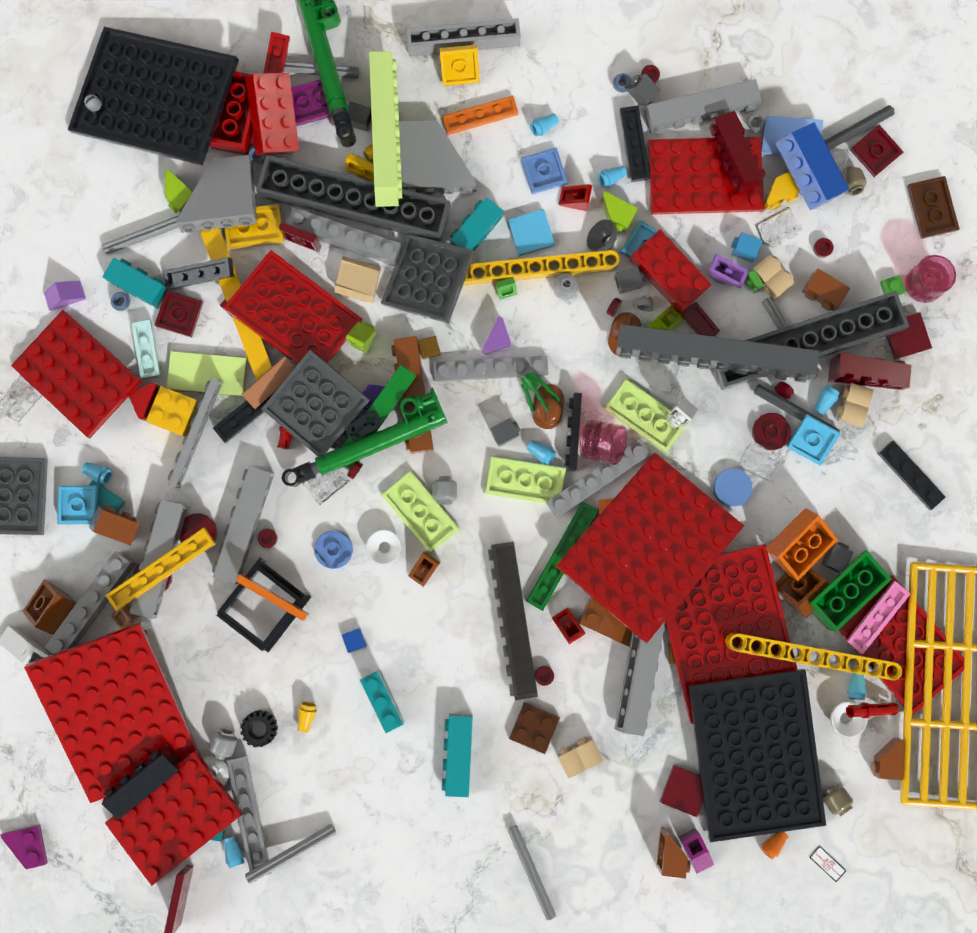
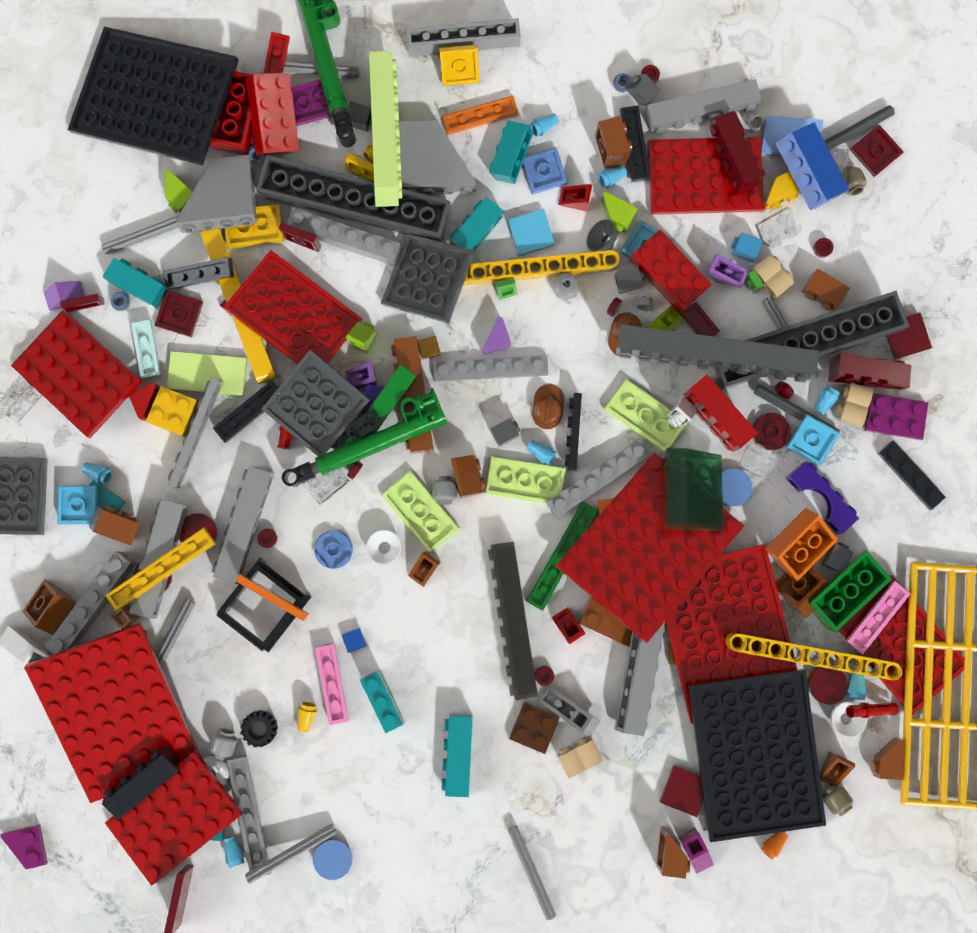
(82, 303): none -> dark red tile
(92, 102): light grey hinge -> none
(174, 631): none -> light grey axle
(268, 382): nougat tile -> none
(332, 684): none -> bright pink plate
(332, 859): none -> medium blue tile
(357, 279): tan slope -> none
(362, 375): none -> medium lavender slope
(467, 476): none -> dark orange slope
(511, 152): none -> teal brick
(530, 382): green plant -> none
(569, 711): none -> light grey slope
(603, 442): clear pink wheel -> none
(613, 142): none -> dark orange brick
(692, 490): none -> clear green slope
(720, 414): none -> red brick
(827, 685): none -> dark red tile
(827, 864): white sticker -> none
(835, 769): none -> dark orange slope
(839, 514): none -> dark purple arch
(893, 284): bright green plate -> none
(896, 416): none -> magenta plate
(933, 207): reddish brown tile -> none
(939, 274): clear pink wheel -> none

